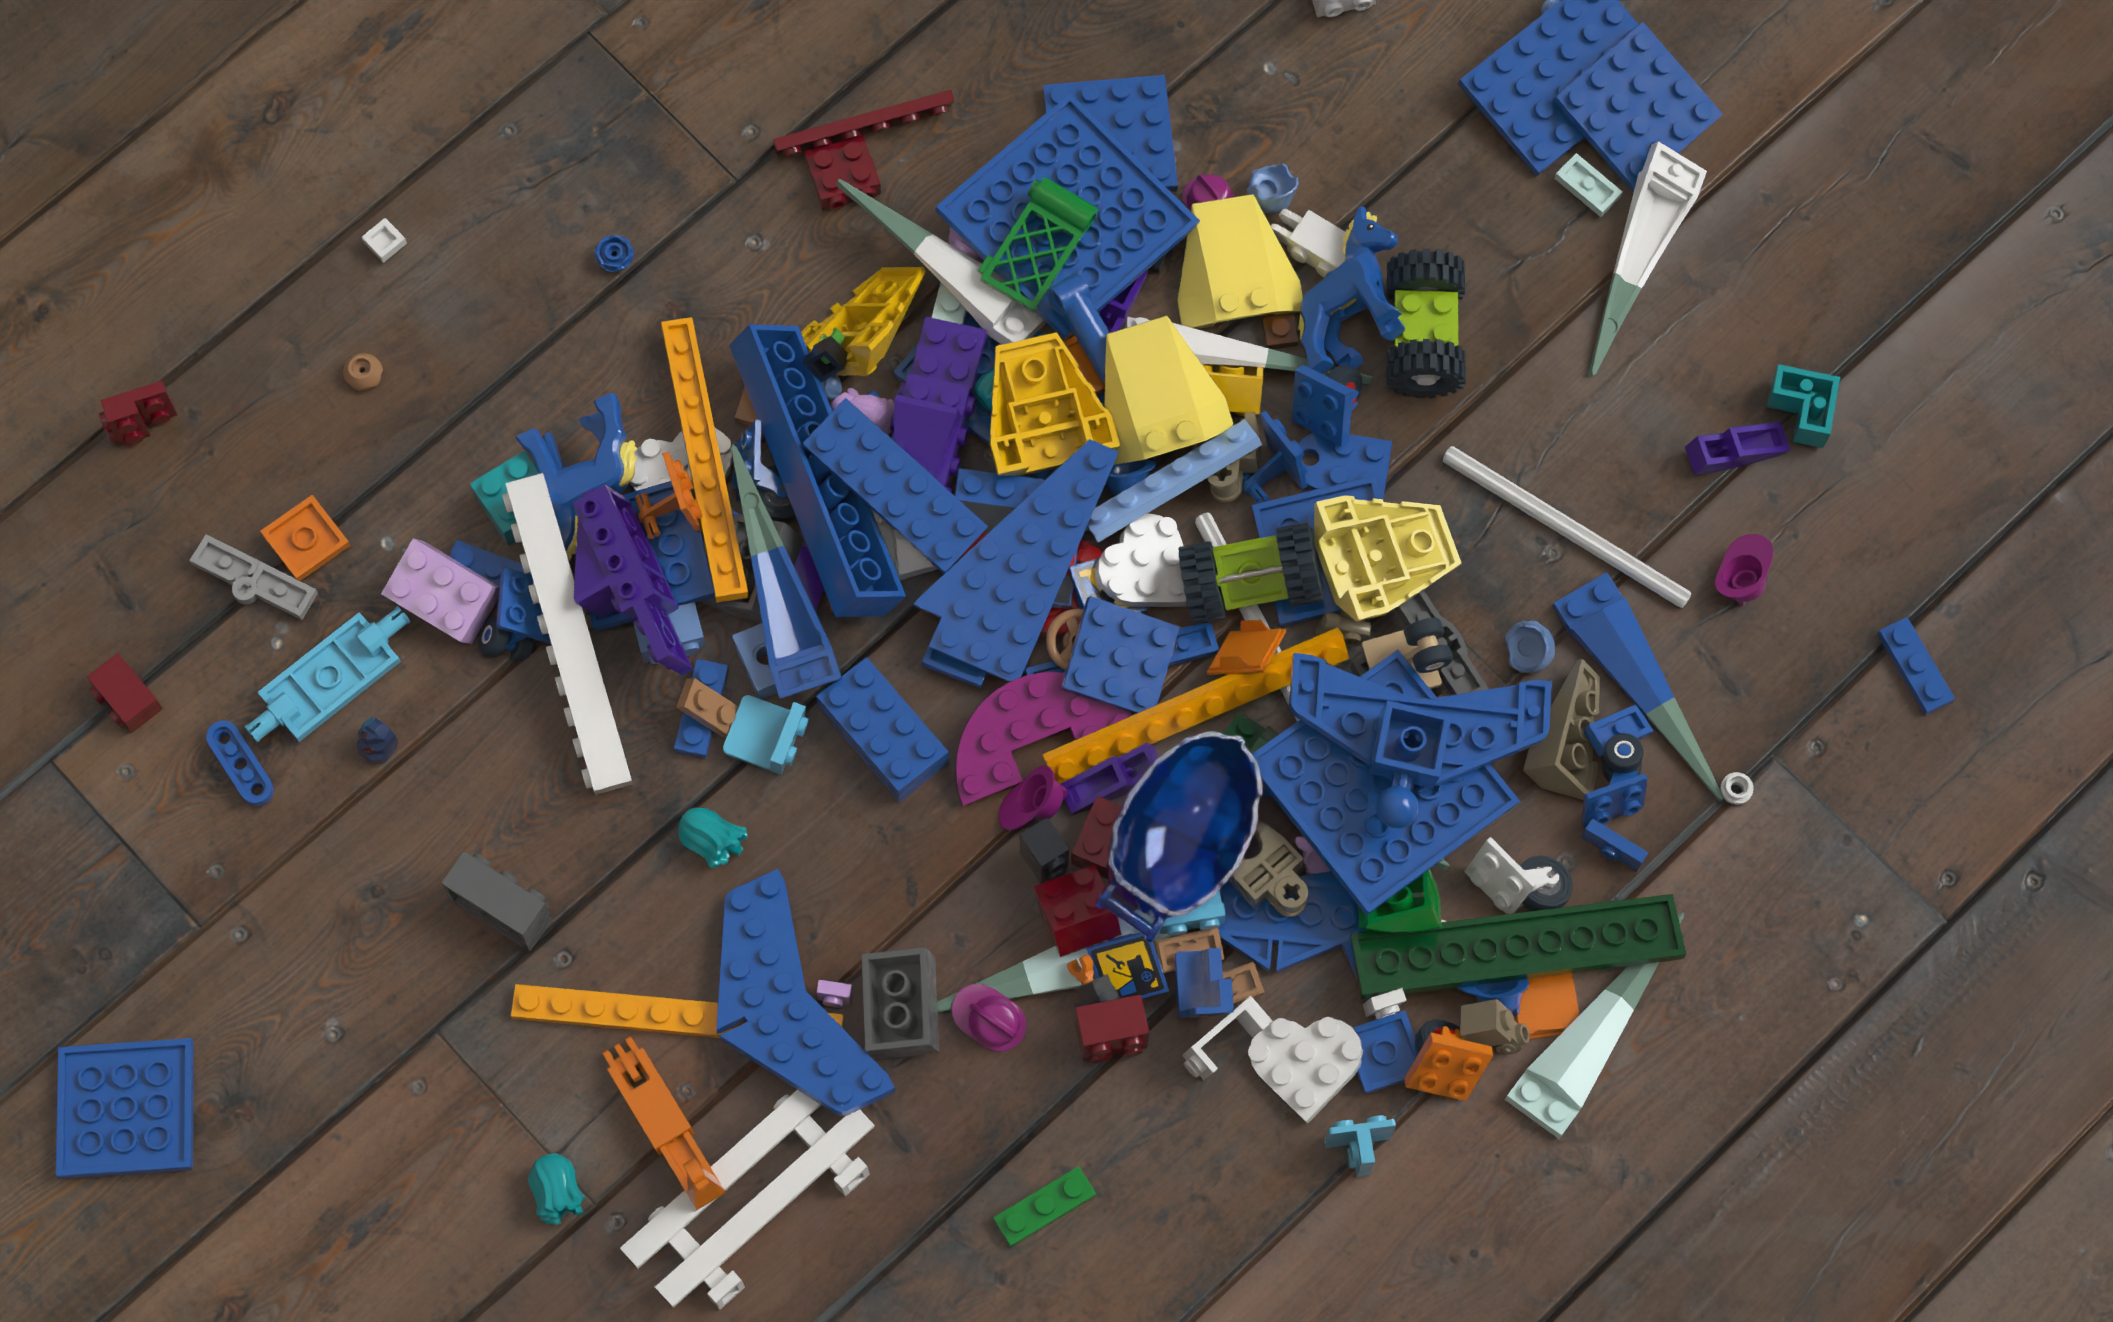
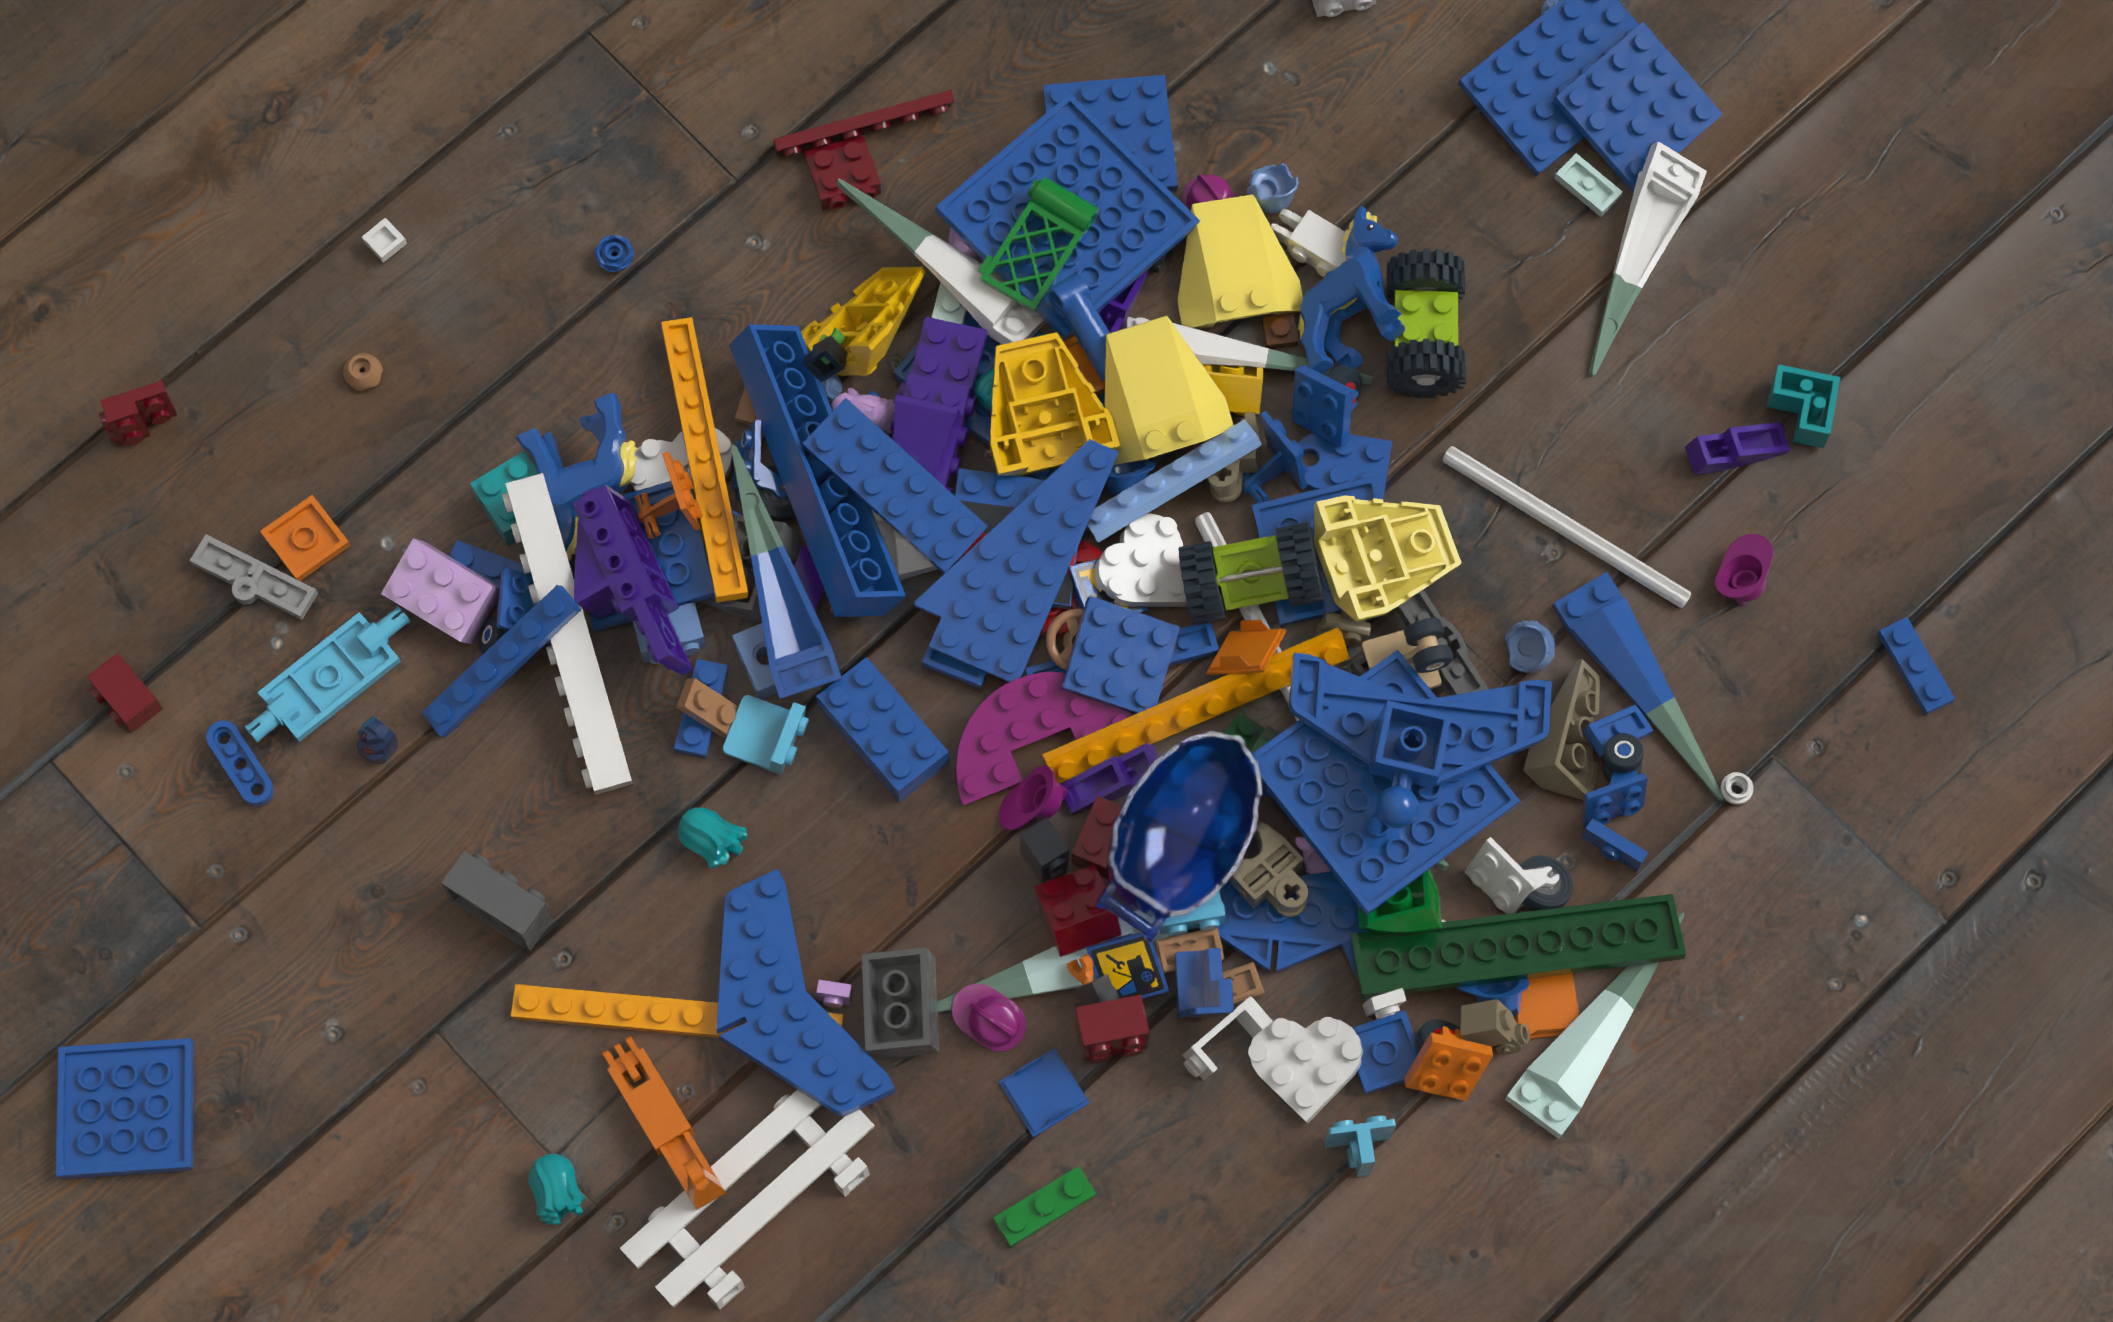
(501, 661): none -> blue plate
(1044, 1092): none -> blue piece

